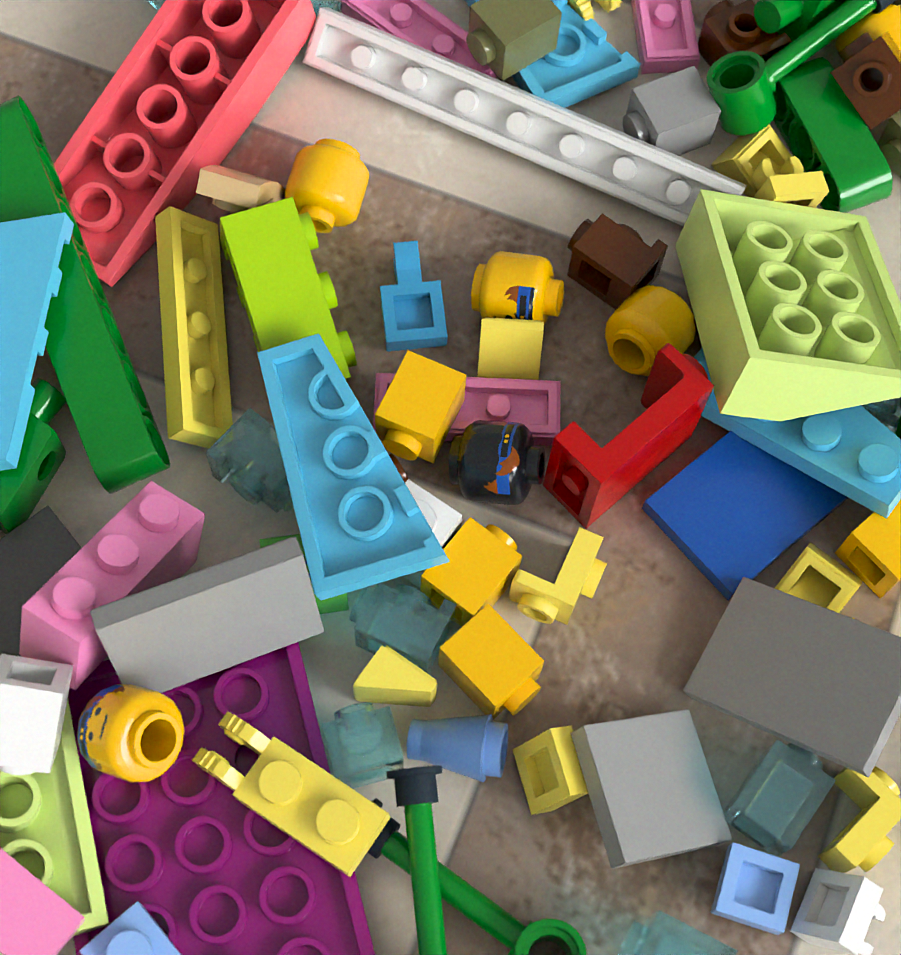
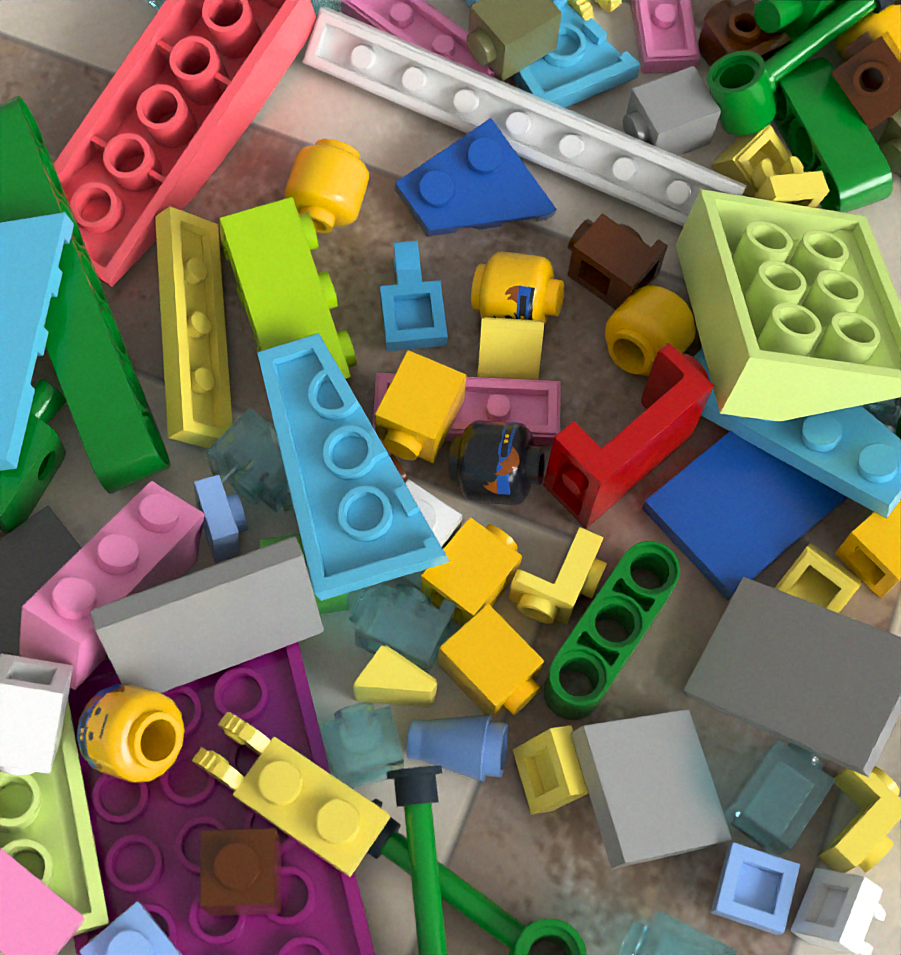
(222, 519): none -> light blue plate
(237, 190): tan slope -> none
(240, 872): none -> reddish brown brick
(473, 185): none -> blue wing
(620, 601): none -> green beam

